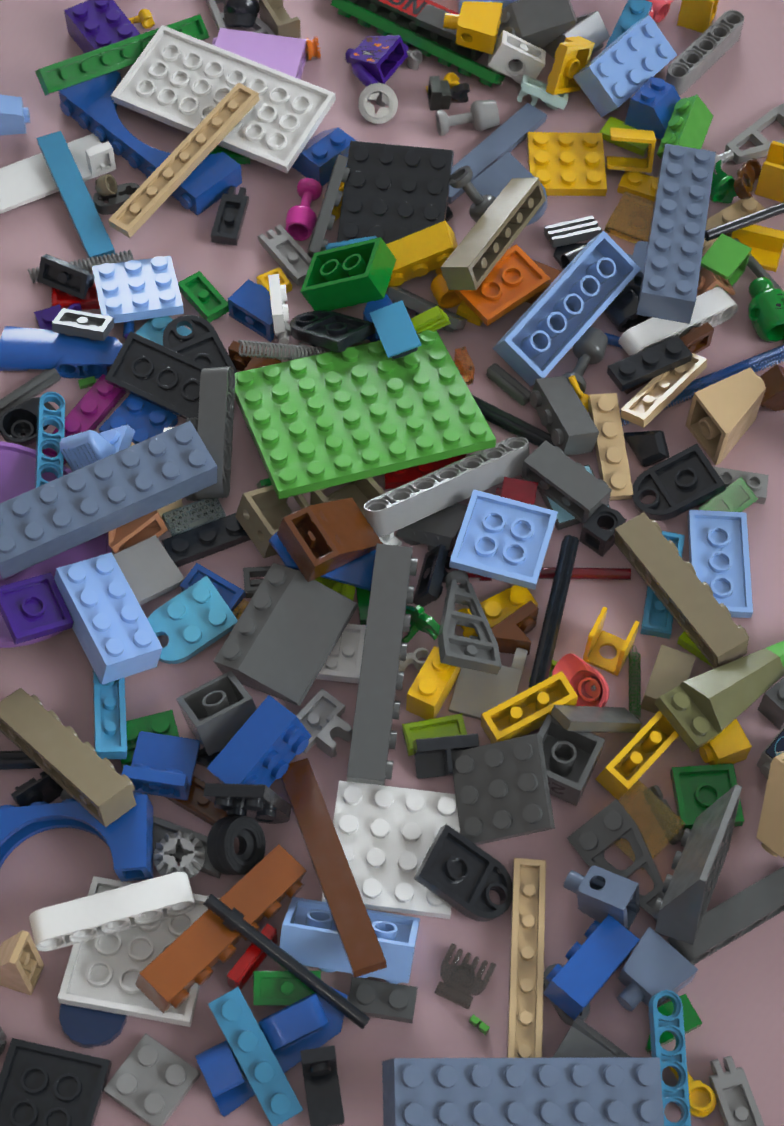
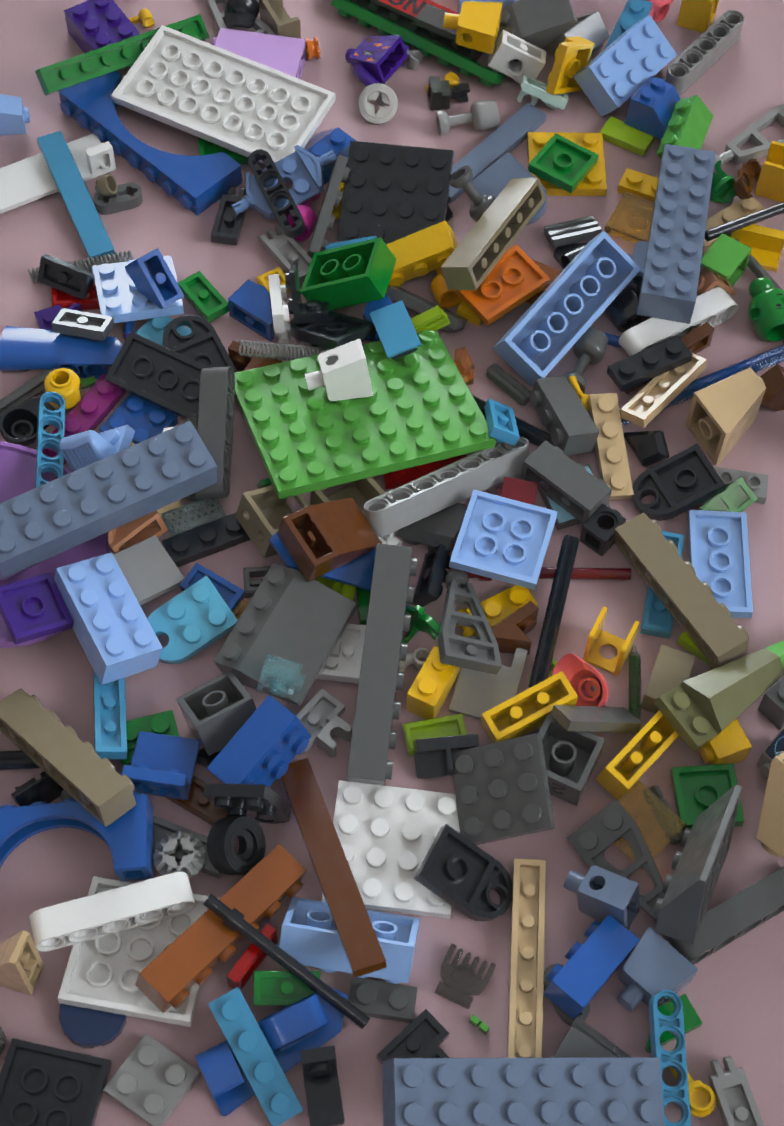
(65, 383): none -> yellow head
(154, 279): none -> blue slope
(183, 160): tan plate -> none
(275, 193): none -> black beam
(280, 676): none -> clear light blue brick
(300, 169): none -> medium blue plate
(310, 312): none -> black bracket
(342, 373): none -> white torso
(417, 1040): none -> black hinge
(501, 422): none -> dark azure plate
(563, 163): none -> green plate
(627, 163): yellow piece -> none

